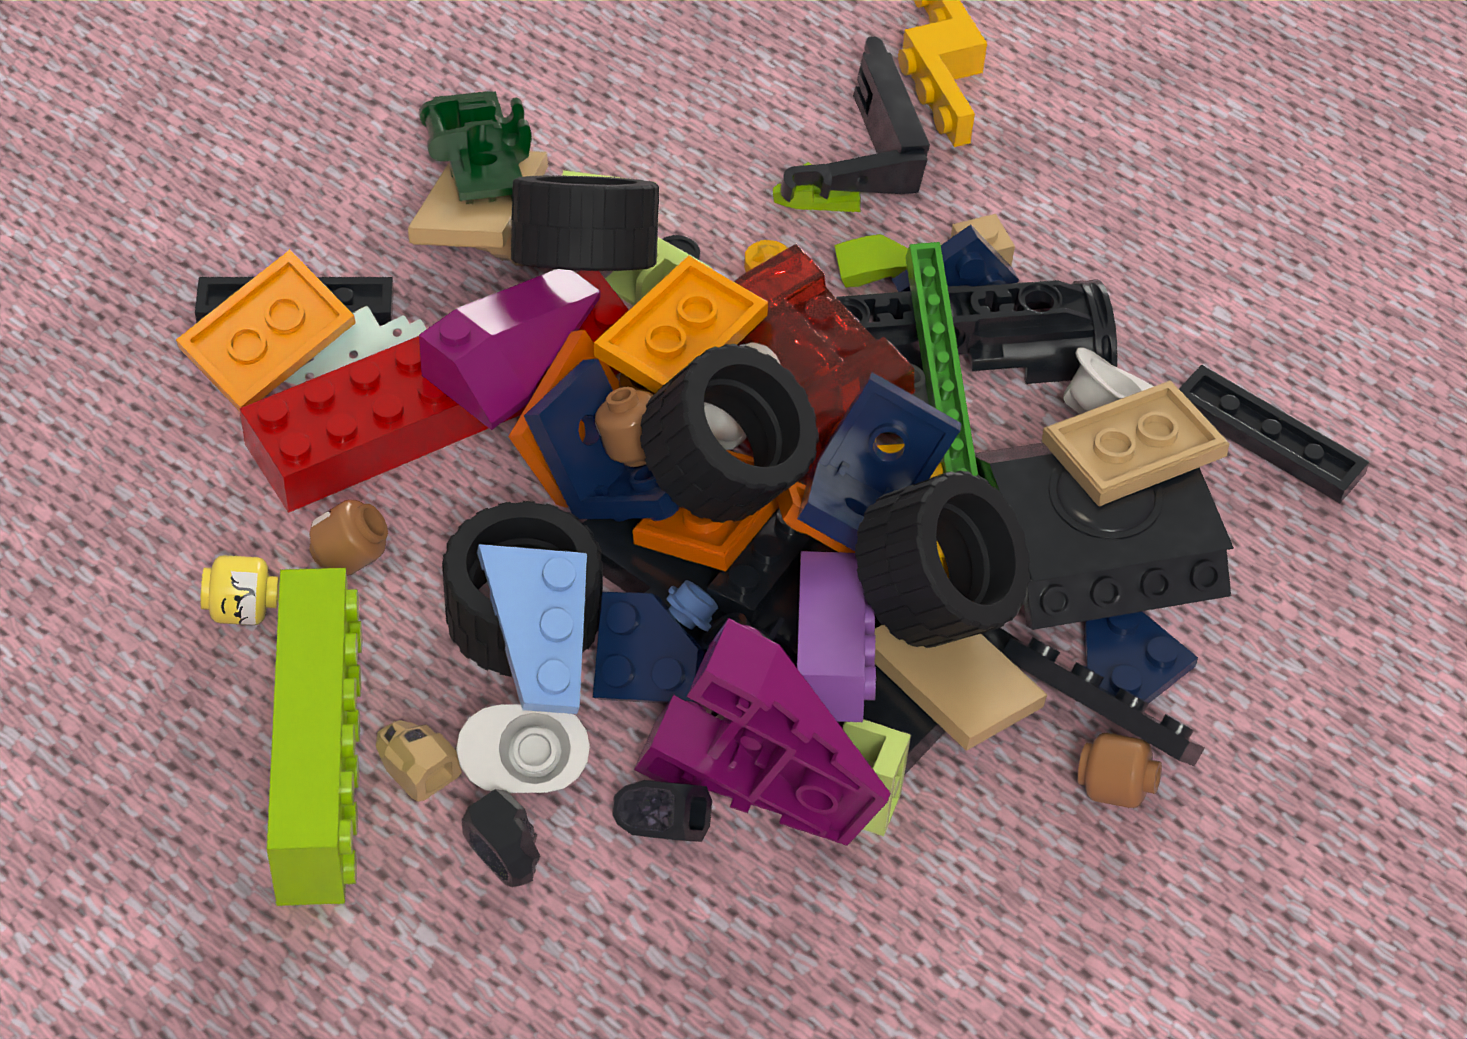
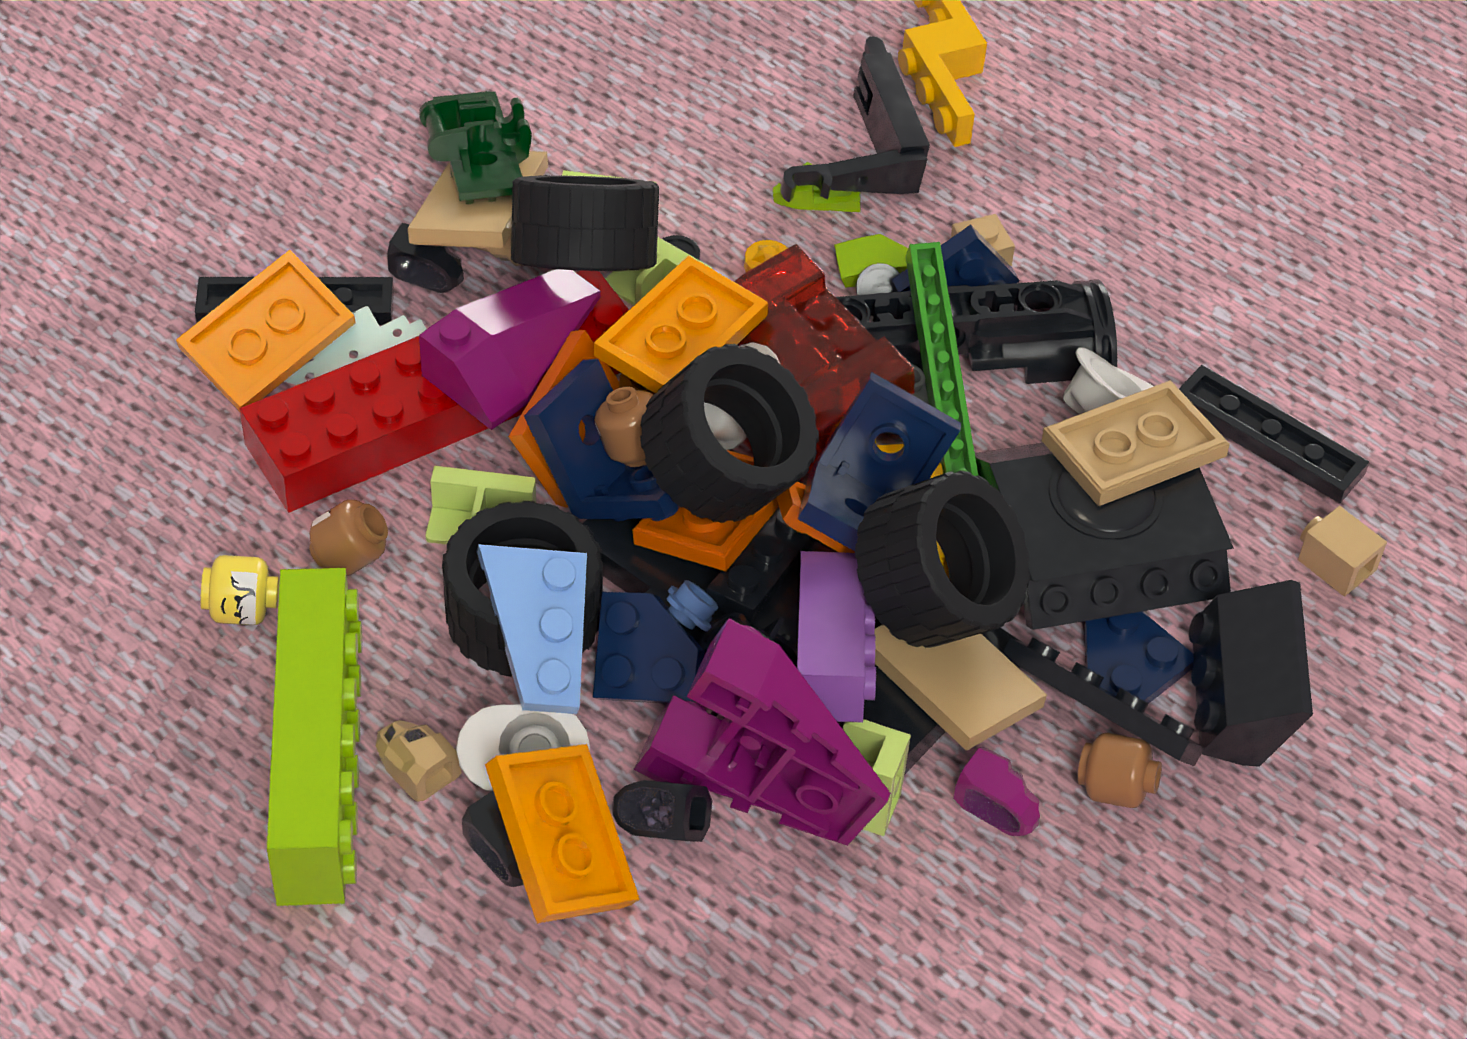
(423, 265): none -> black rock
(463, 492): none -> yellowish green panel
(561, 832): none -> light orange plate
(876, 279): none -> piece
(997, 794): none -> magenta rock
(1250, 672): none -> black slope
(1341, 550): none -> tan brick

